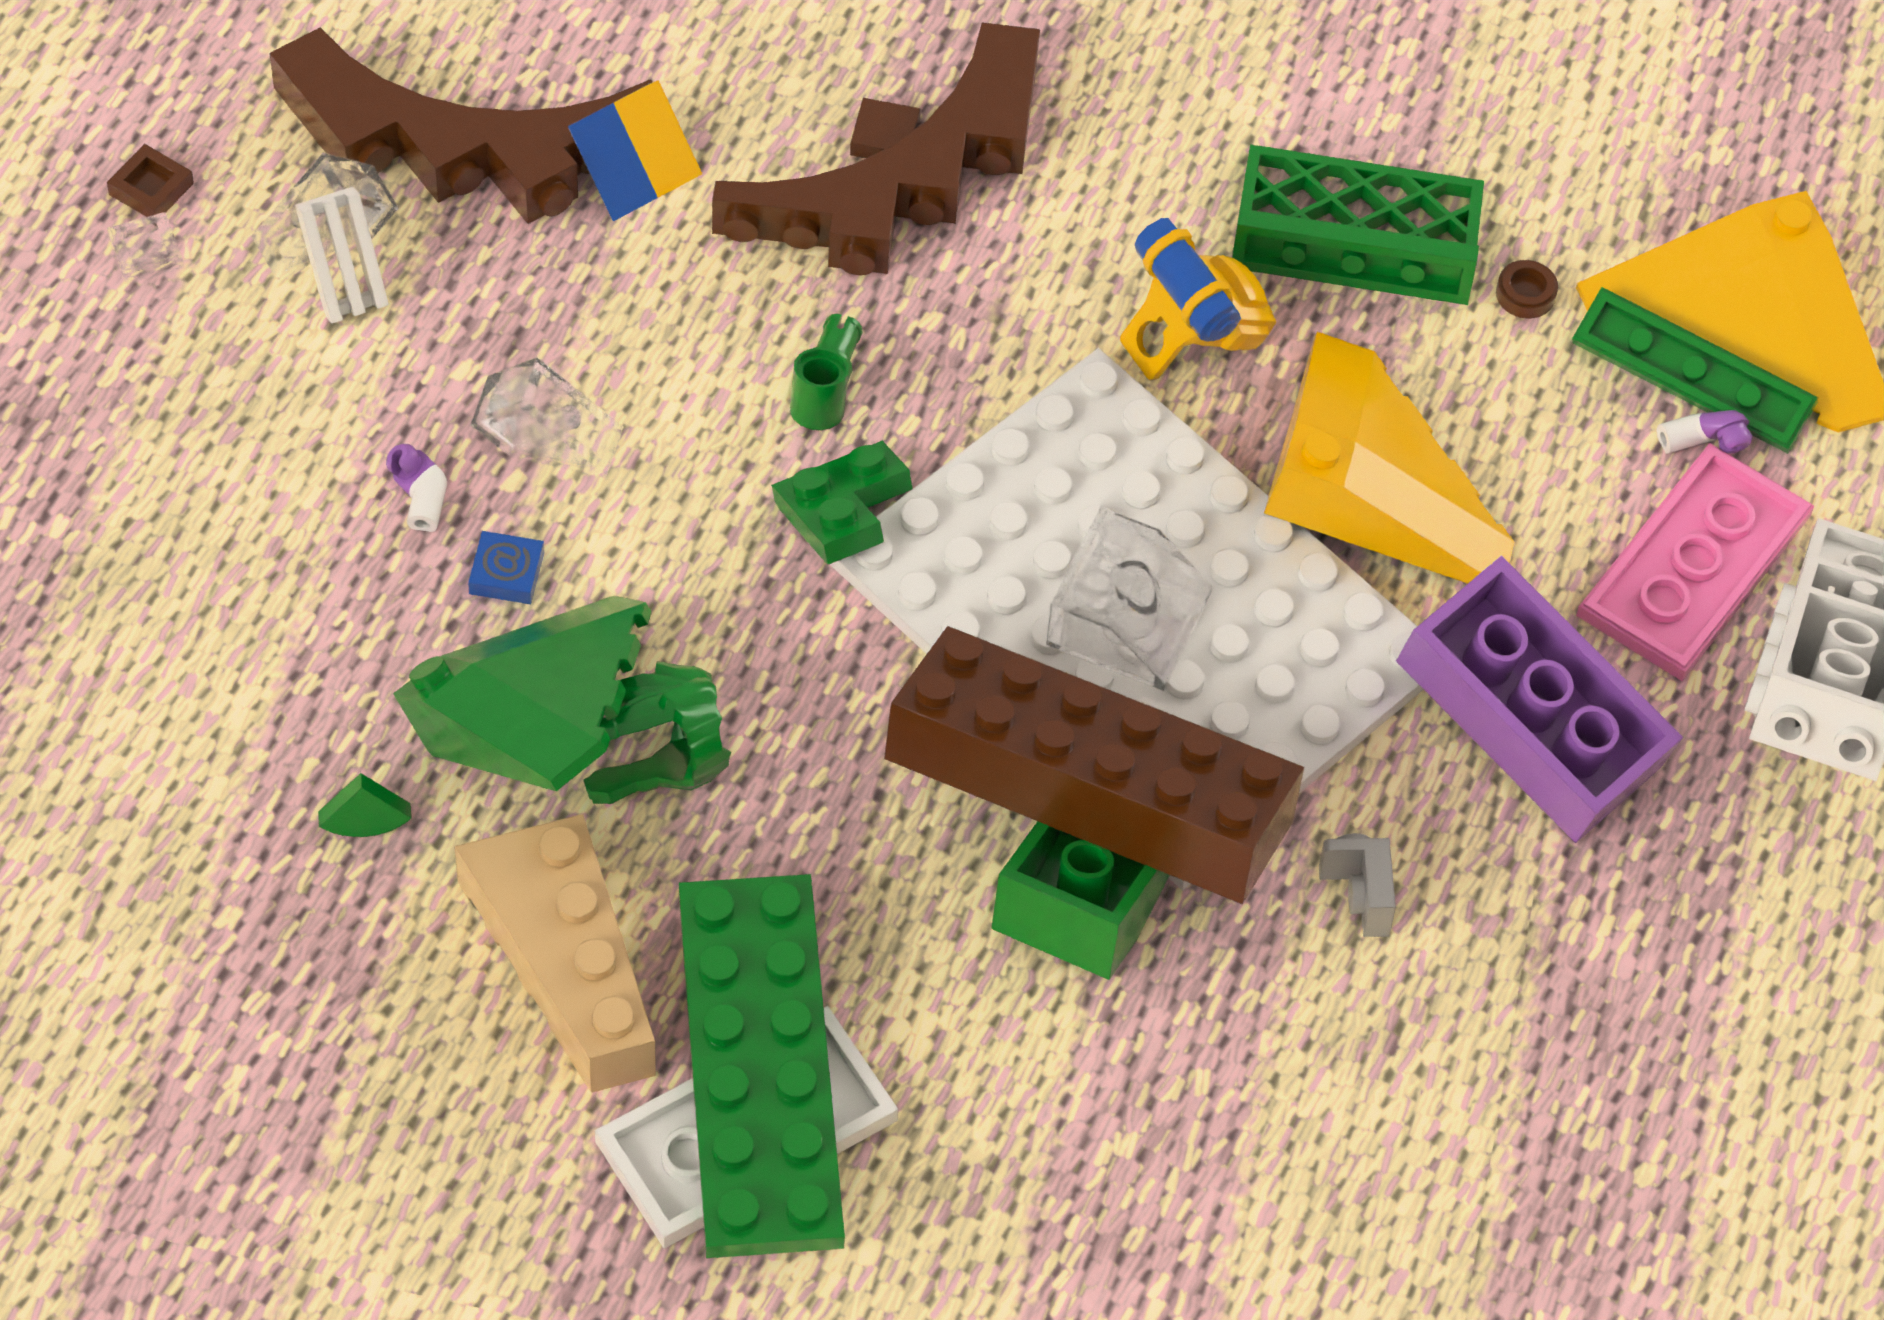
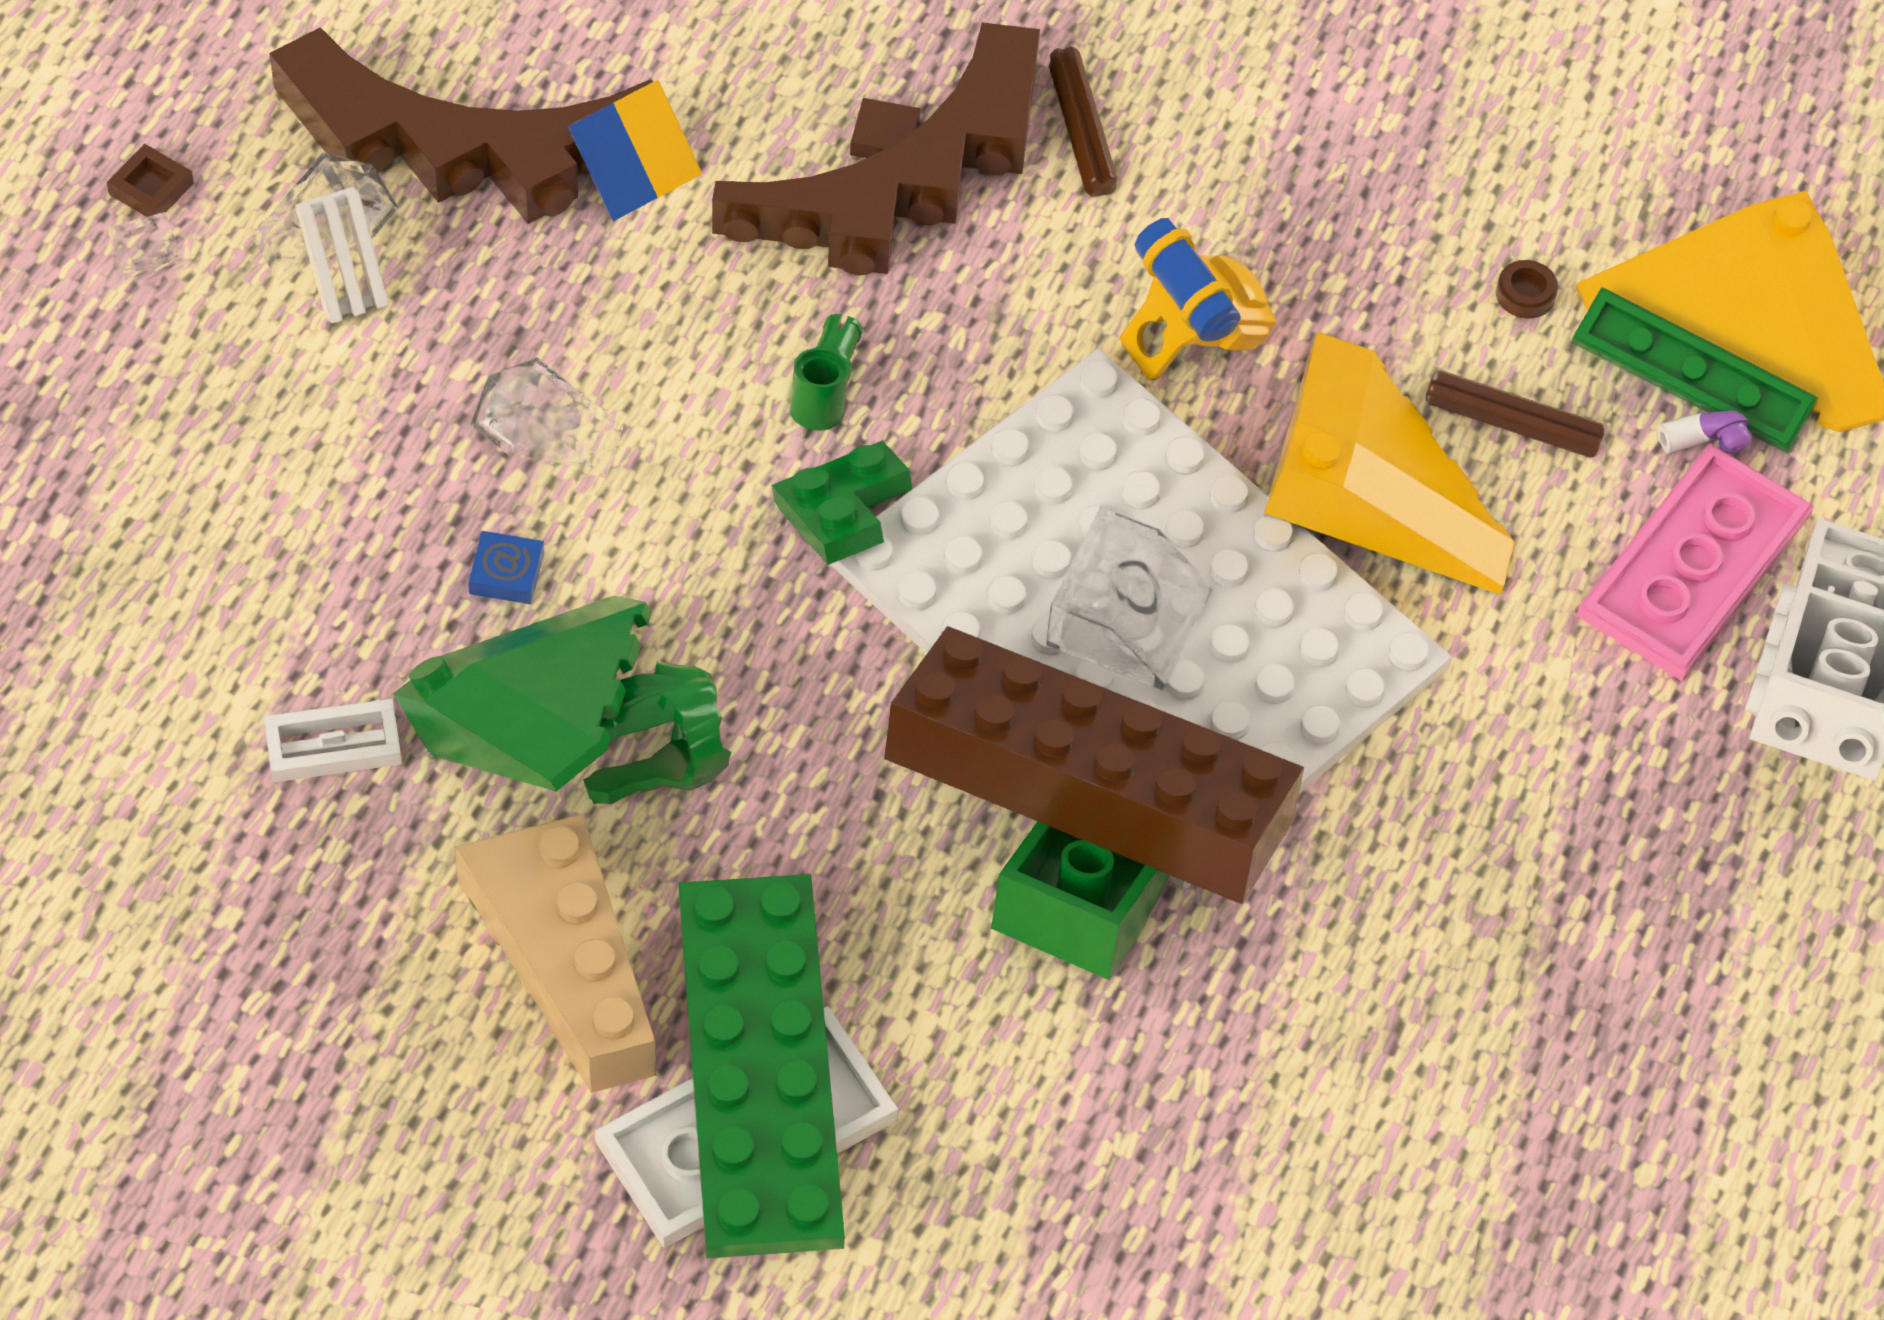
(332, 750): none -> white tile
(364, 810): green tile -> none
(422, 482): arm -> none
(1082, 122): none -> reddish brown axle
(1355, 250): green fence -> none
(1370, 877): light grey bracket -> none
(1515, 413): none -> reddish brown axle
(1538, 698): medium lavender brick -> none

